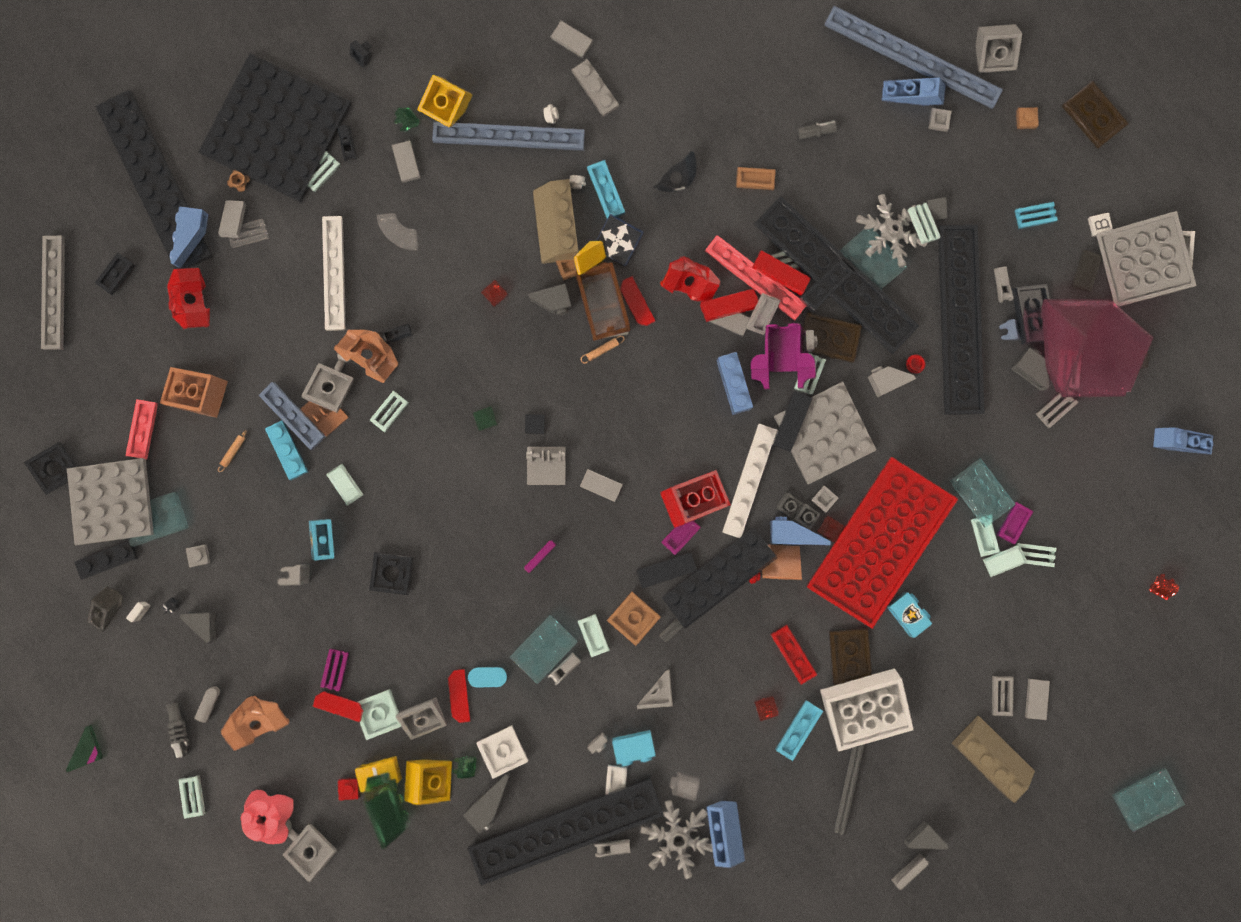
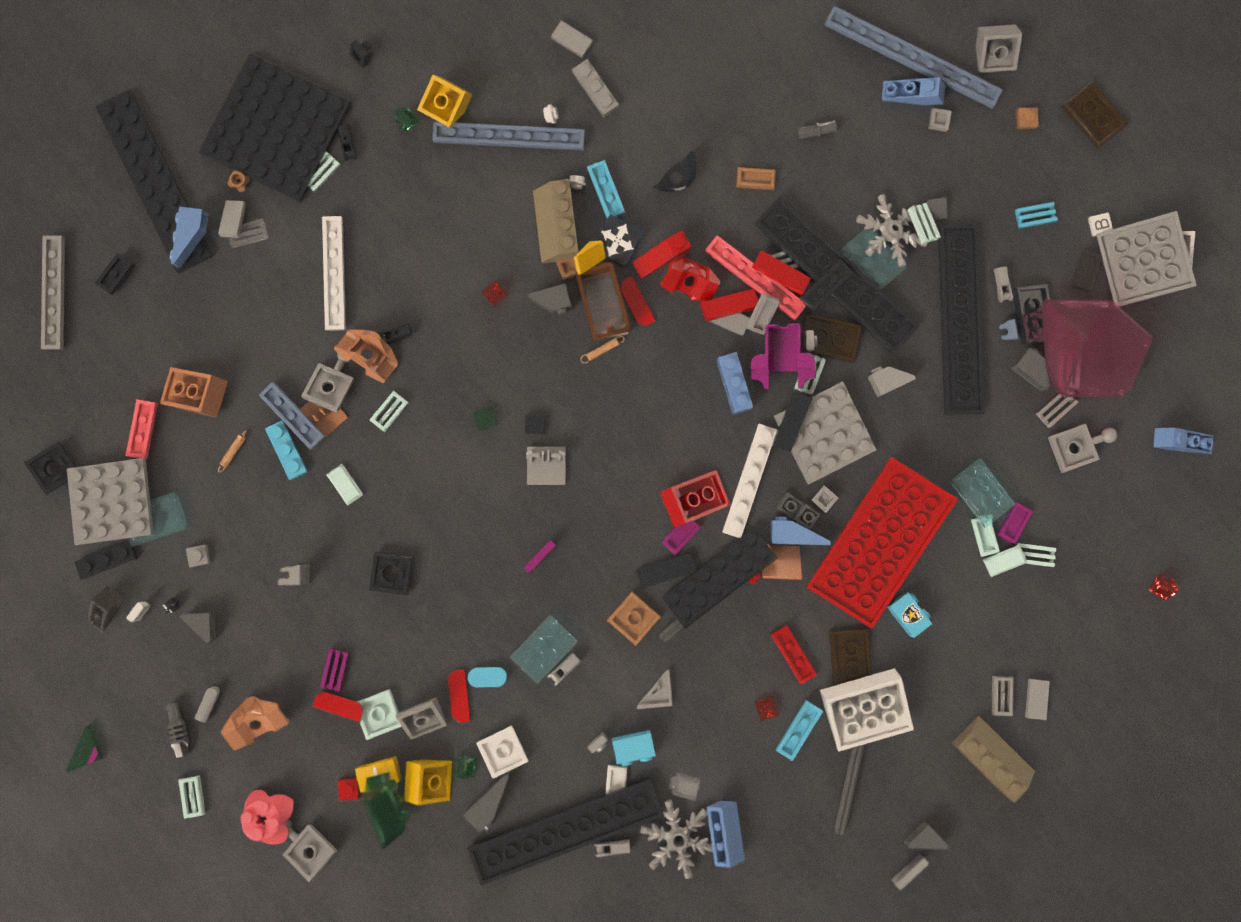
(187, 282): red piece -> none
(321, 539): medium azure brick -> none
(397, 233): clear tile -> none
(406, 161): light grey tile -> none
(593, 635): light aqua tile -> none
(601, 485): light grey tile -> none
(662, 254): none -> red slope
(830, 528): clear red tile -> none
(915, 364): red plate -> none
(1086, 449): none -> light grey plate
(1148, 799): clear light blue plate -> none

